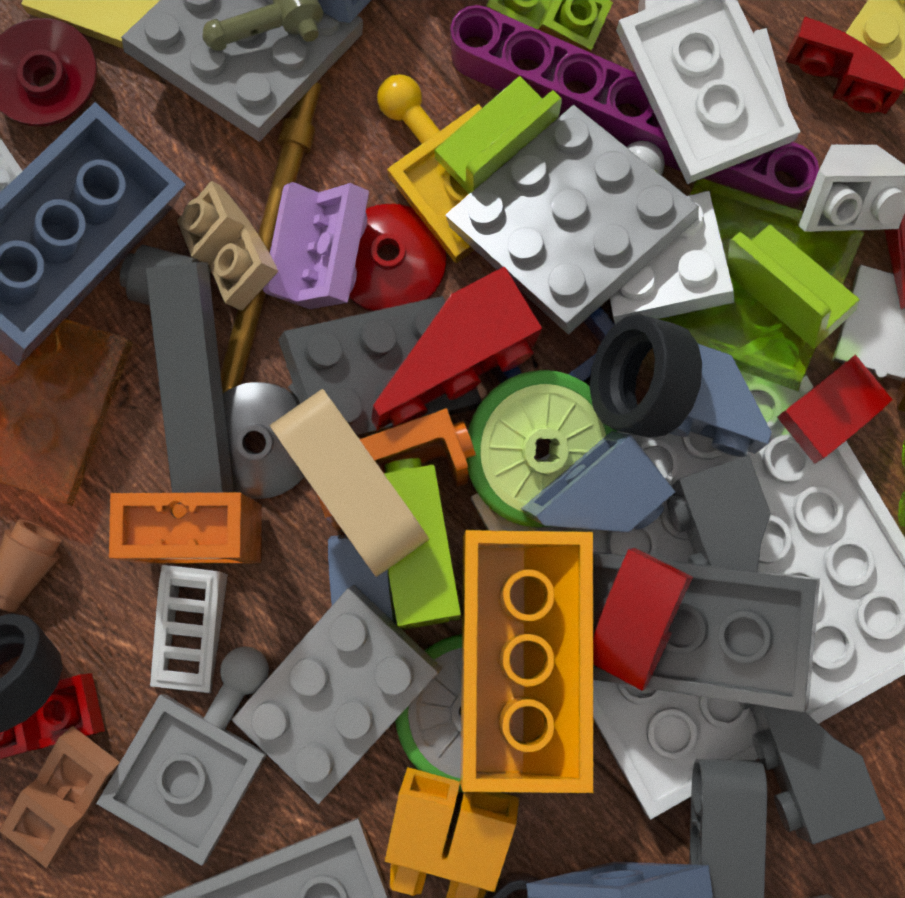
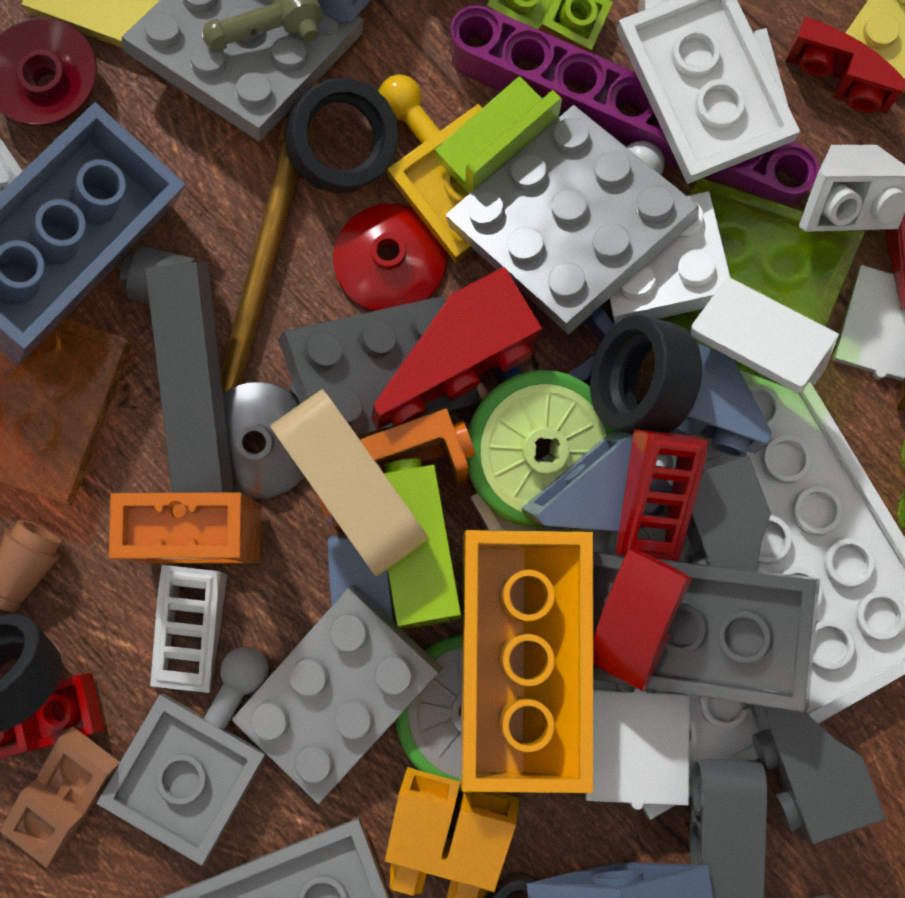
(226, 239): tan slope -> none
(317, 244): lavender bracket -> none
(370, 104): none -> black tyre
(640, 748): none -> white piece
(686, 479): none -> red slope
(765, 335): none -> white panel
(790, 284): lime panel -> none
(835, 409): red slope -> none

